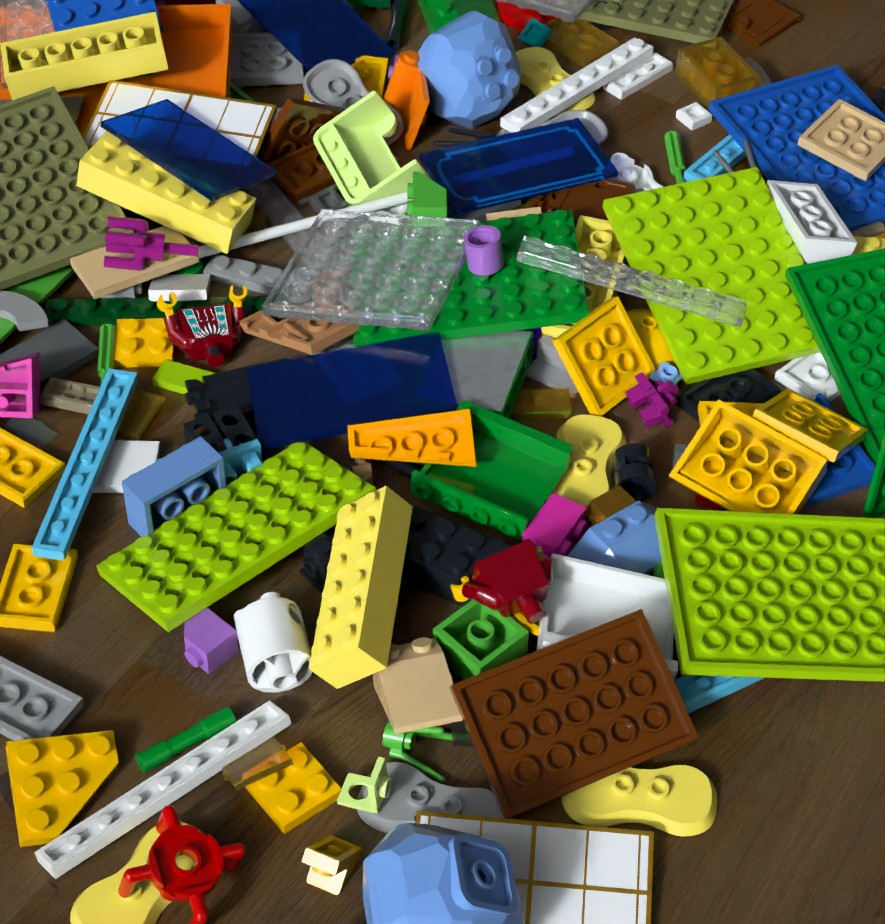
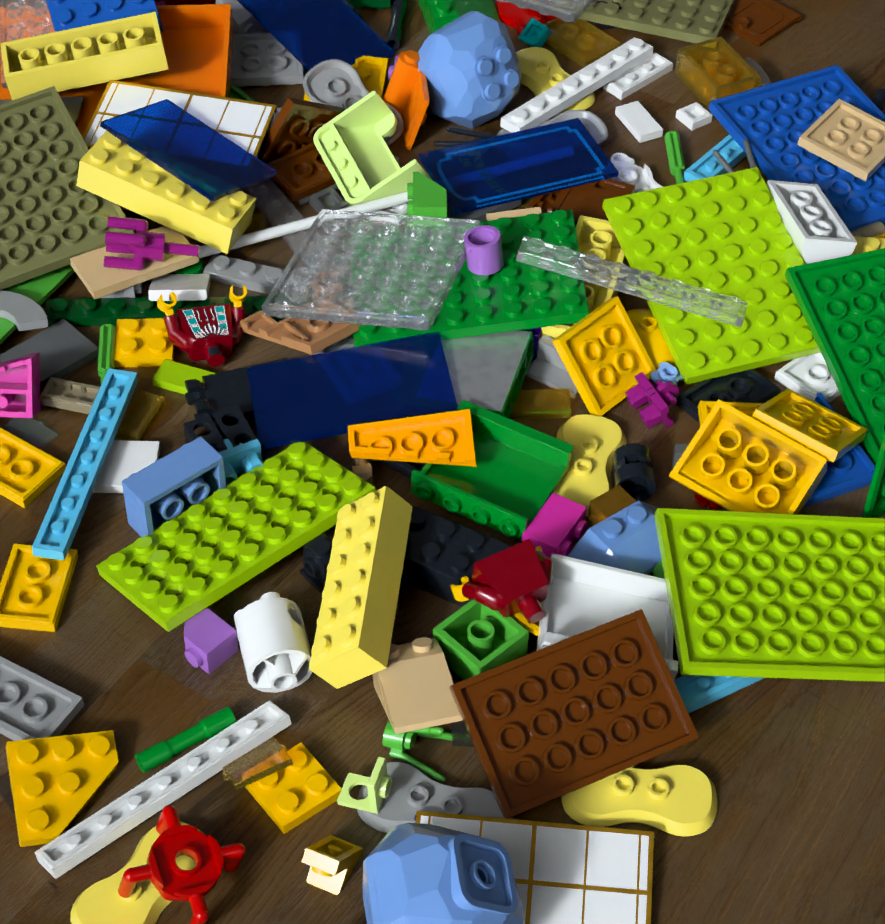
(639, 121): none -> white tile

